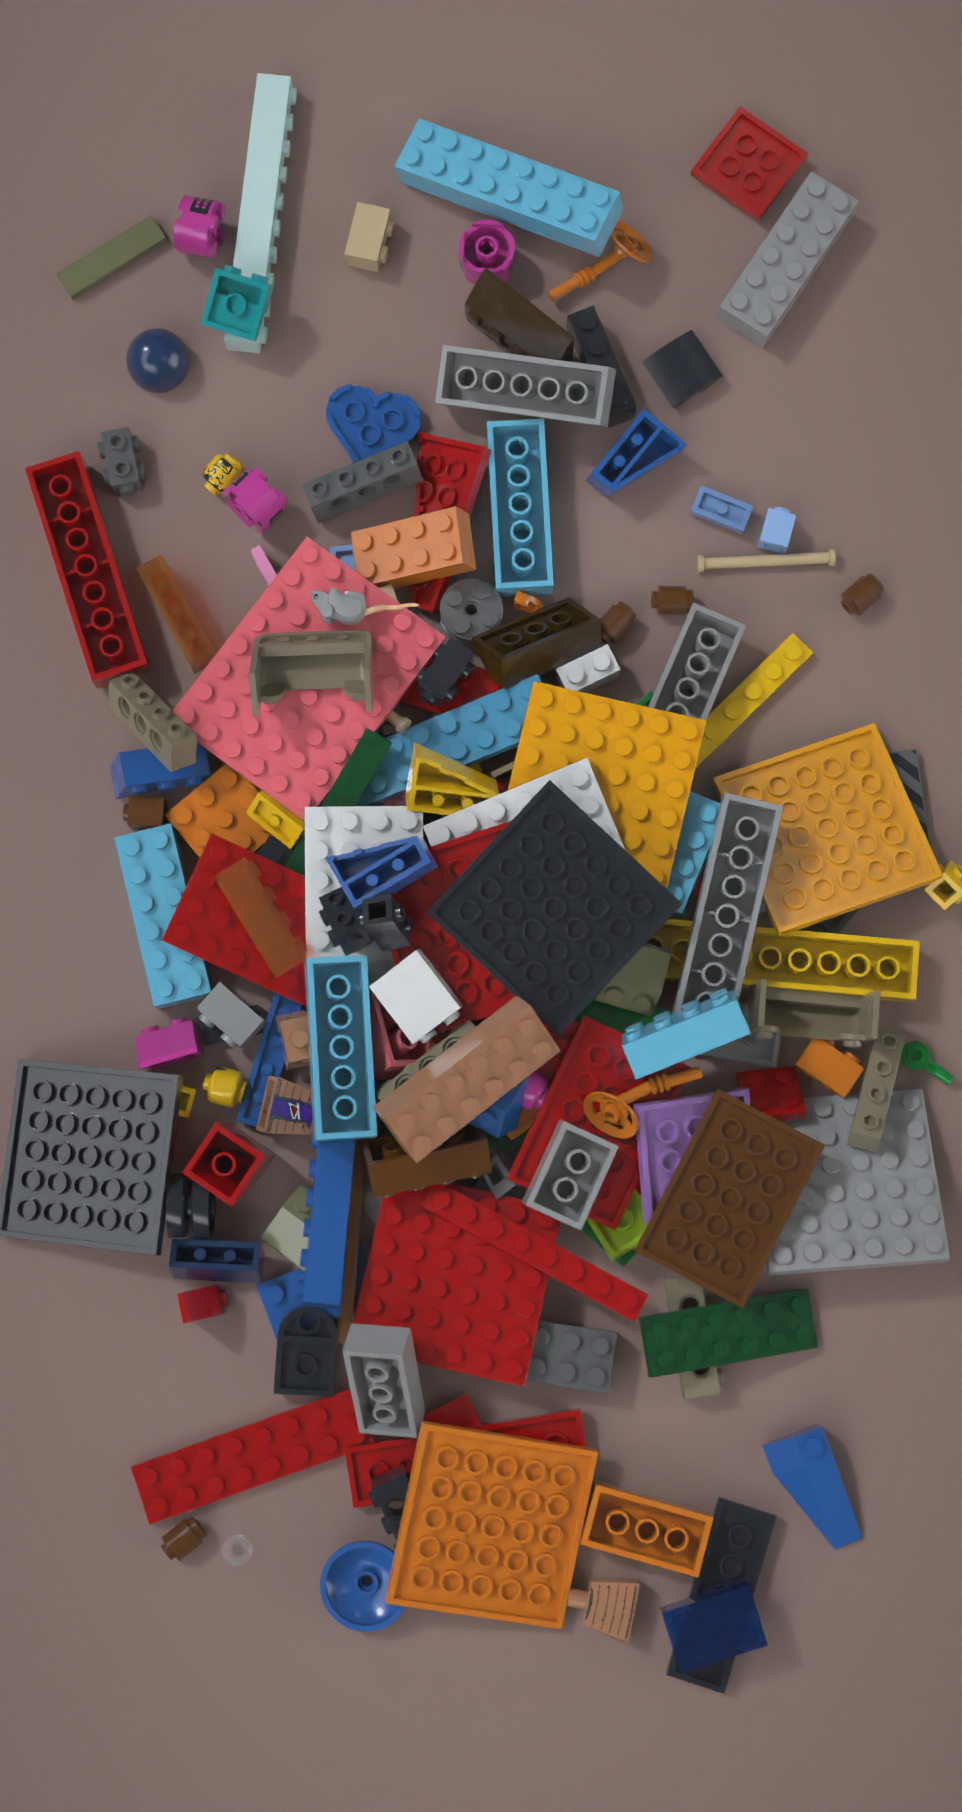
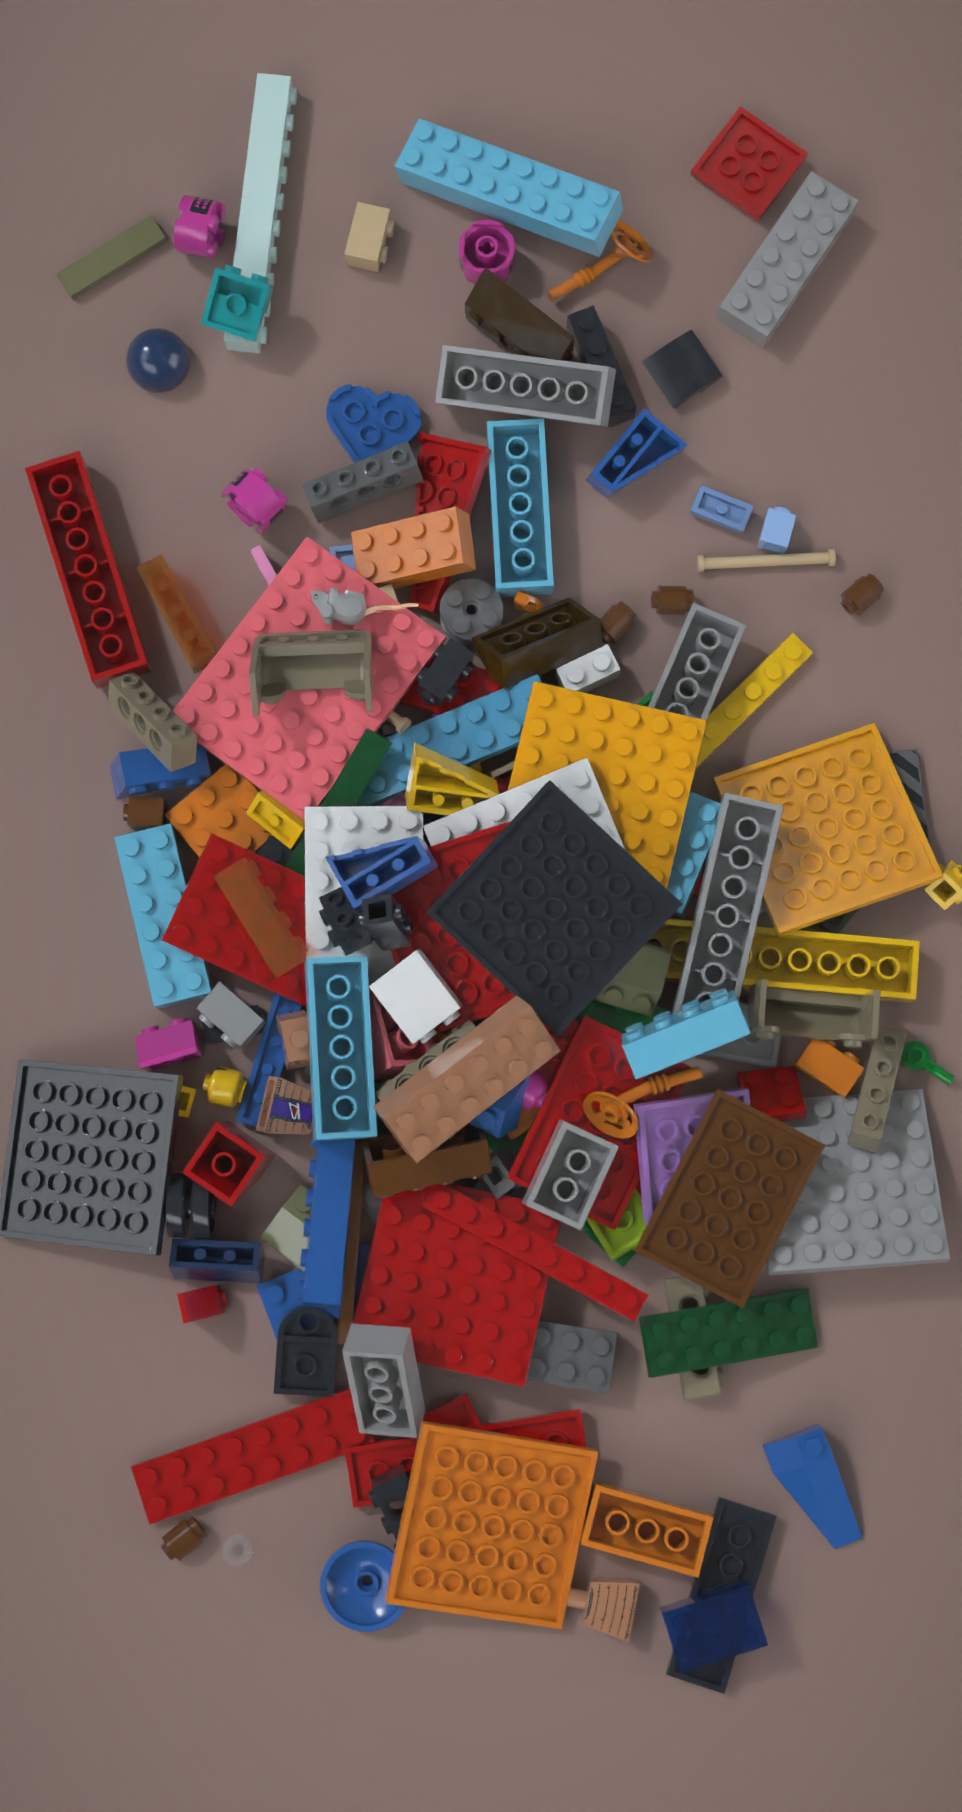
(123, 470): dark grey brick -> none
(221, 472): yellow head -> none

